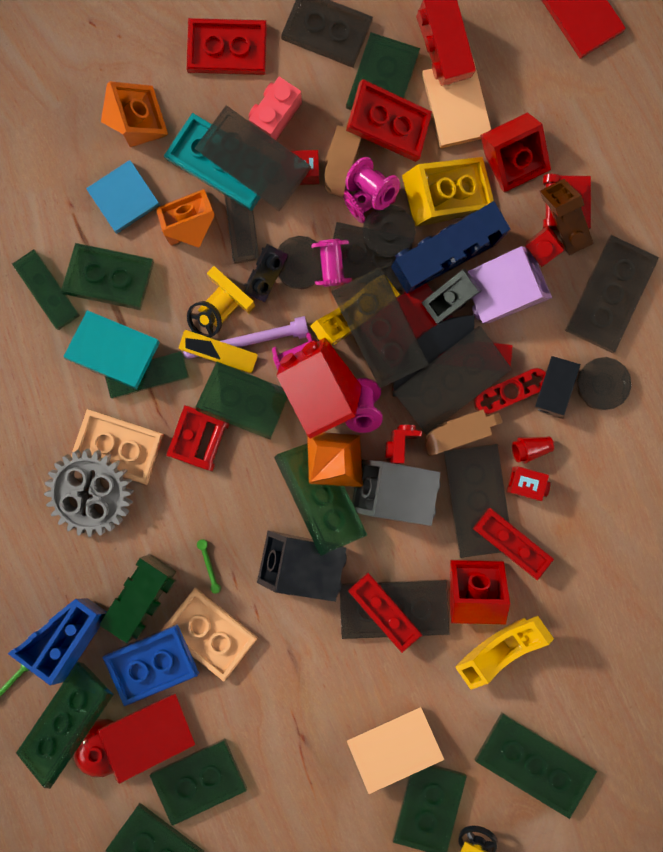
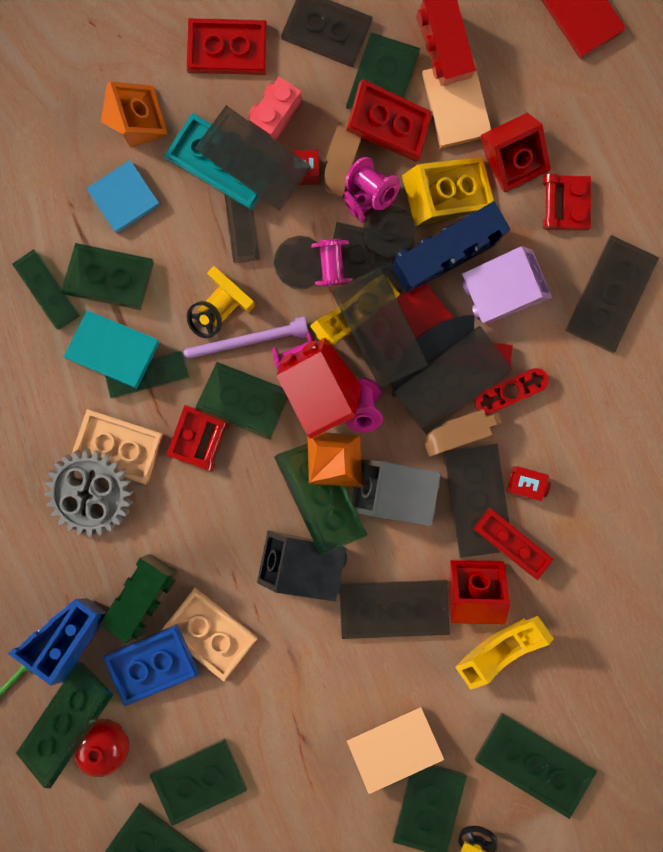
(146, 738): red tile -> none
(186, 219): orange slope -> none
(202, 545): bright green hinge -> none
(218, 351): yellow sticker -> none
(266, 272): black hinge -> none
(385, 612): red tile -> none
(396, 447): red bracket -> none
(451, 296): pearl dark grey slope -> none
(531, 448): red cone -> none
(544, 246): red brick -> none
(557, 387): black hinge -> none
(566, 210): reddish brown bracket -> none
(604, 383): clear smoke tile -> none

